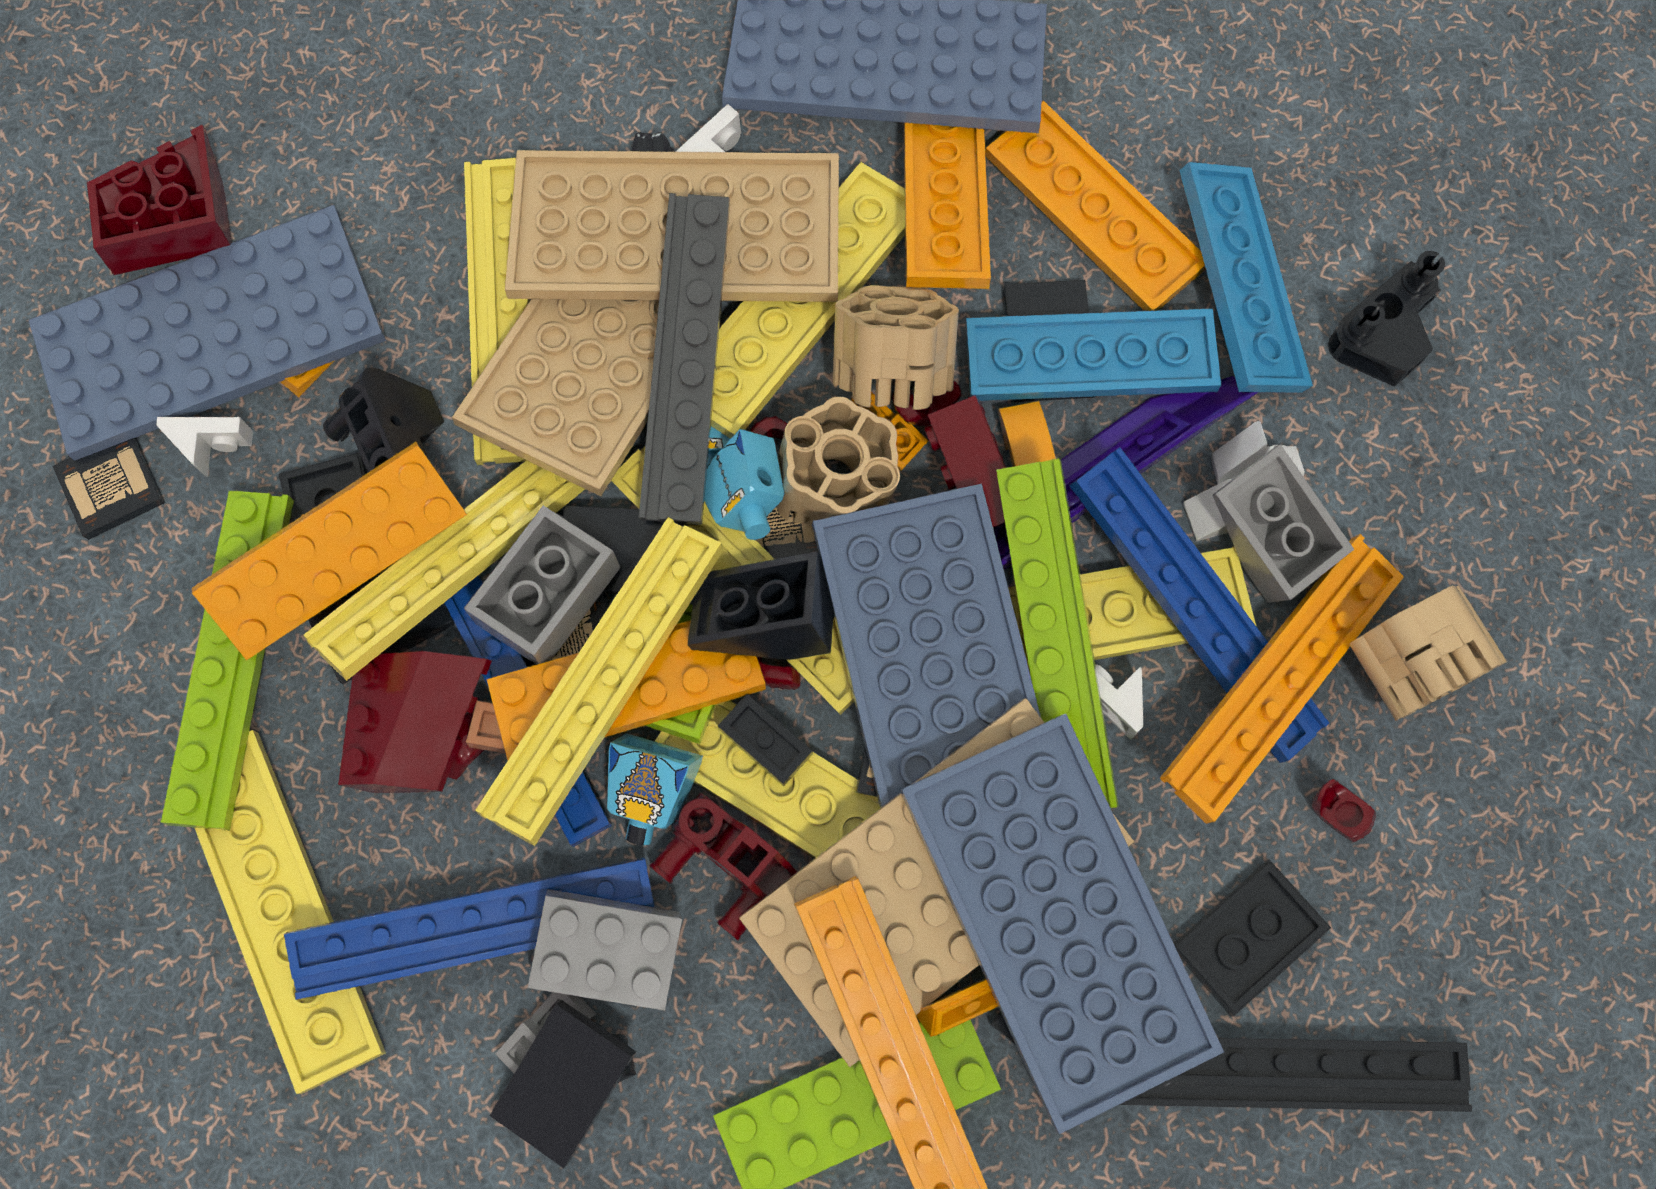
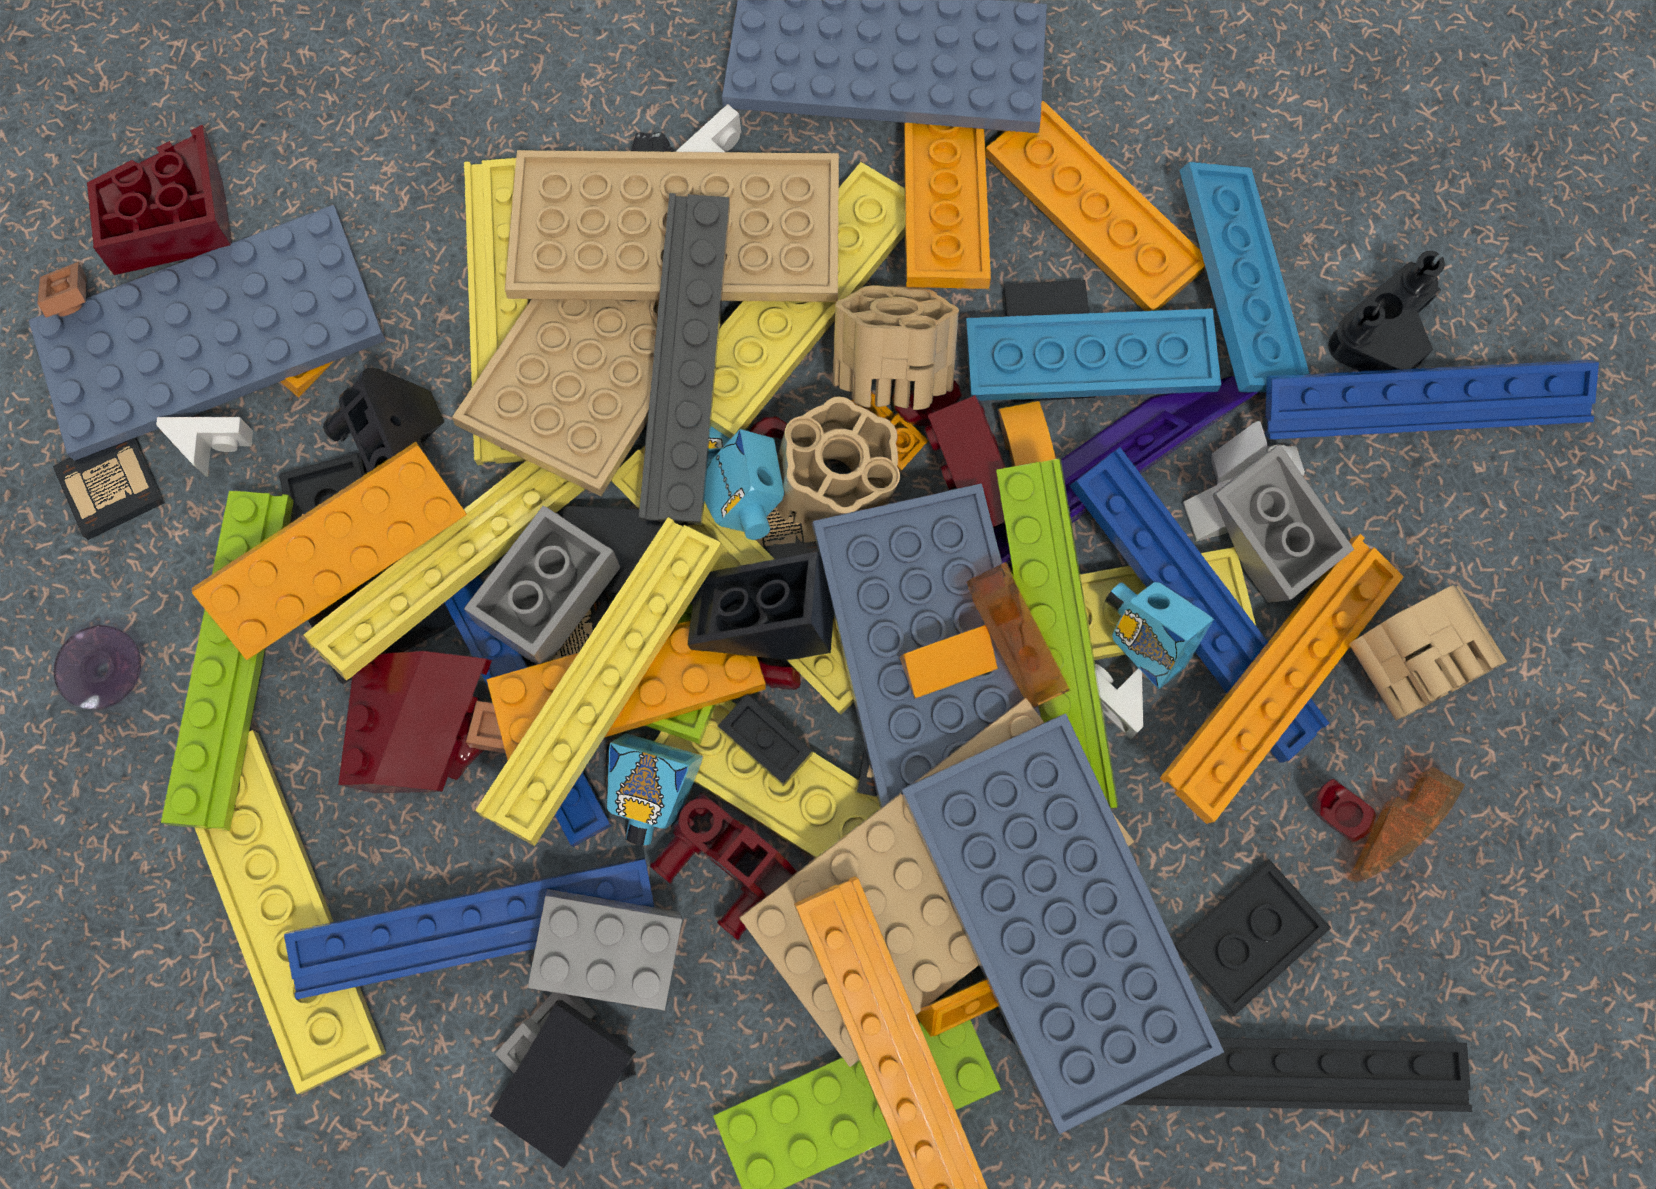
(62, 291): none -> nougat plate
(79, 662): none -> clear purple dish
(949, 661): none -> light orange slope
(1017, 635): none -> clear orange slope
(1157, 629): none -> medium azure torso
(1406, 823): none -> clear orange slope
(1430, 399): none -> blue plate

